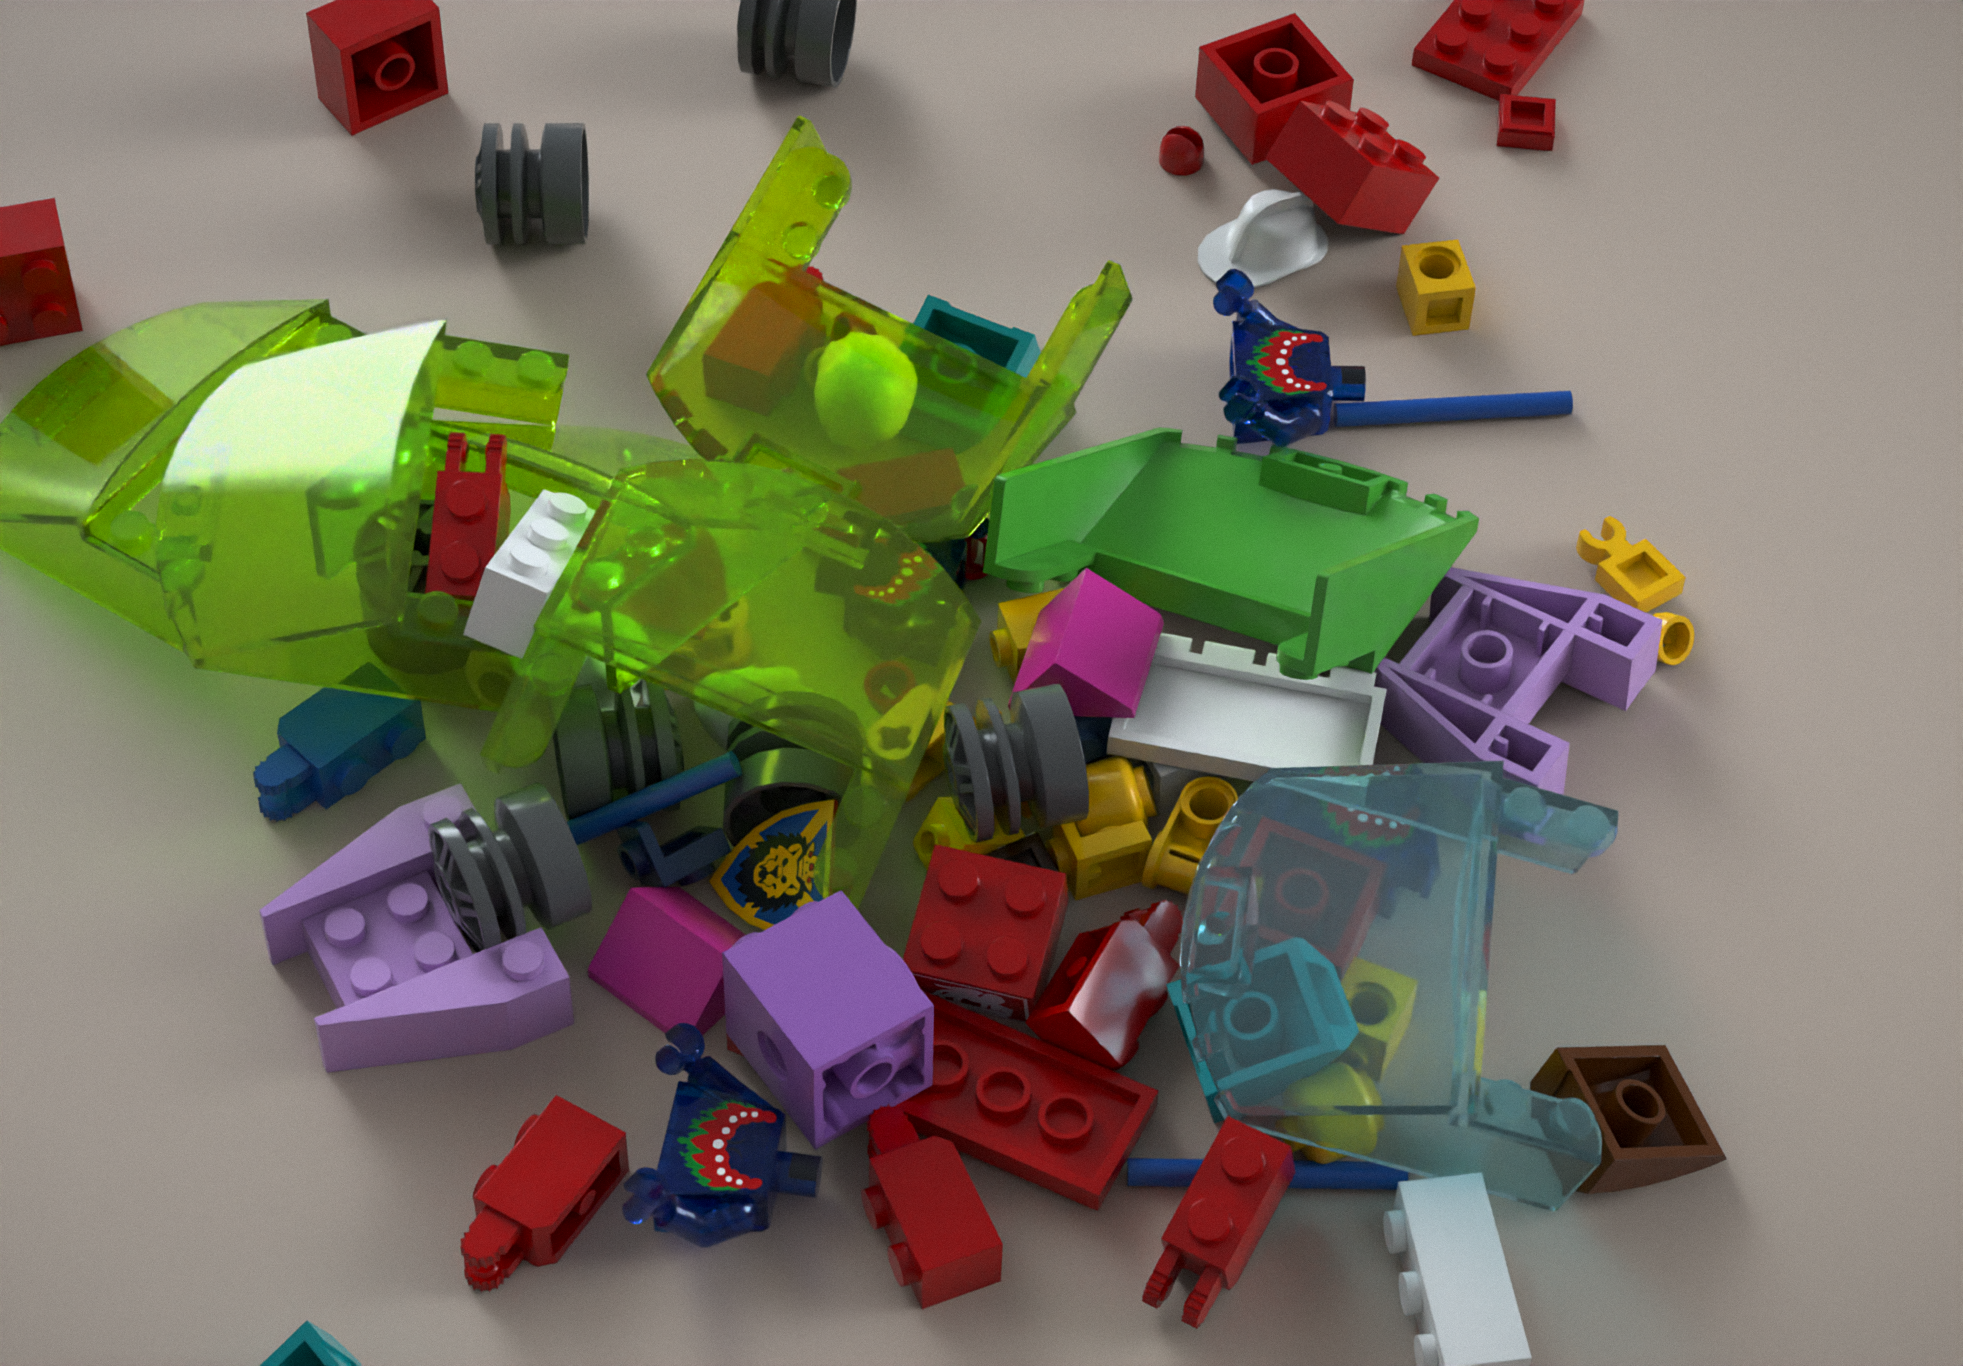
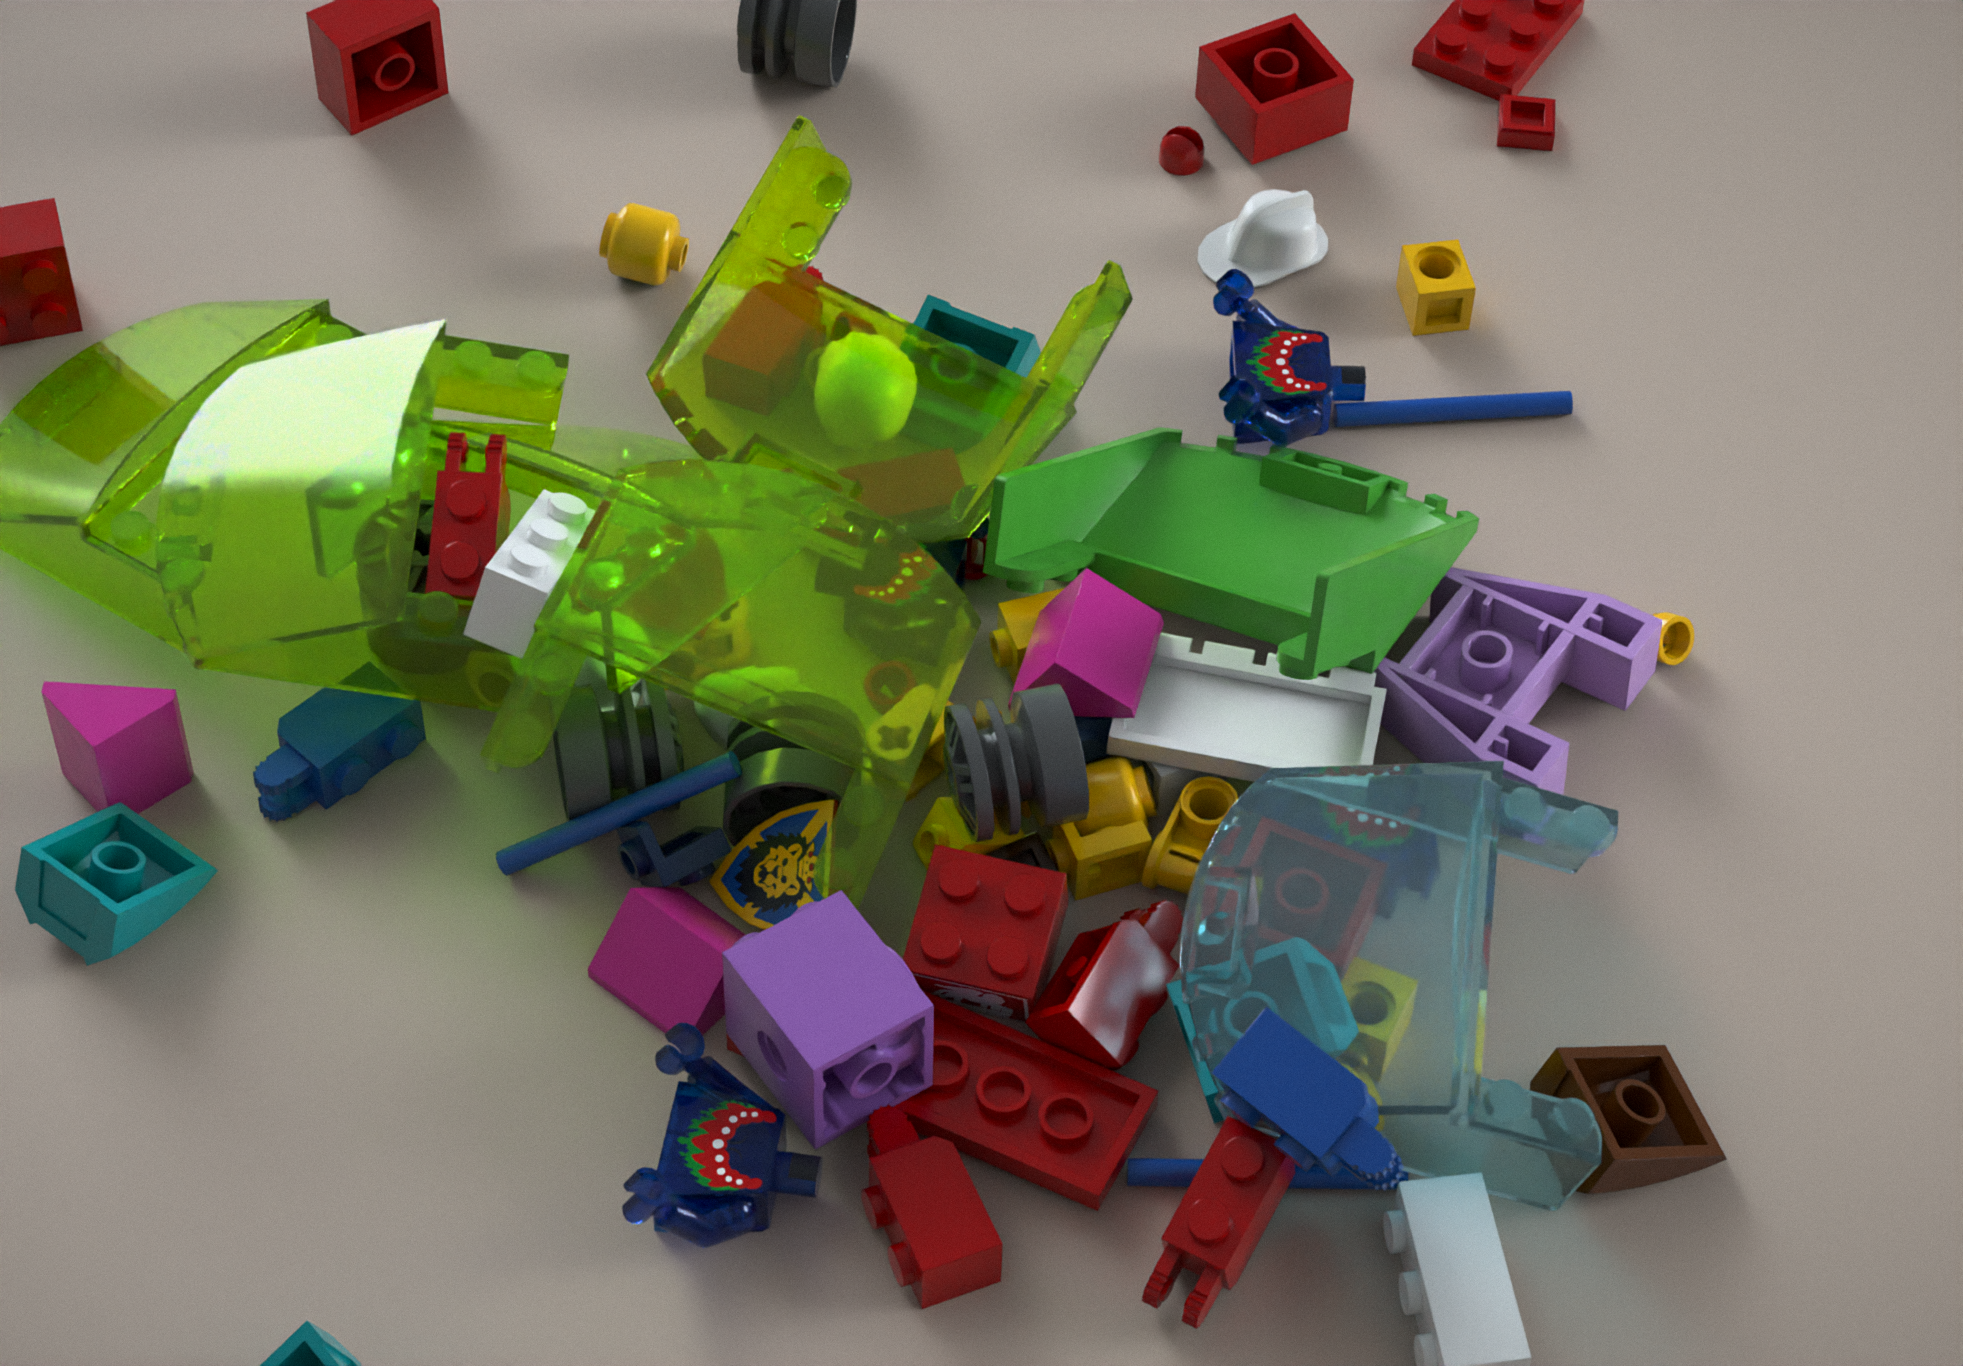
(107, 881): none -> teal slope
(119, 742): none -> dark pink slope
(399, 960): lavender wedge -> none
(522, 864): dark grey wheel -> none
(534, 183): dark grey wheel -> none
(542, 1192): red hinge -> none
(643, 244): none -> yellow head
(1308, 1101): none -> blue hinge
(1353, 166): red brick -> none
(1627, 571): yellow plate -> none

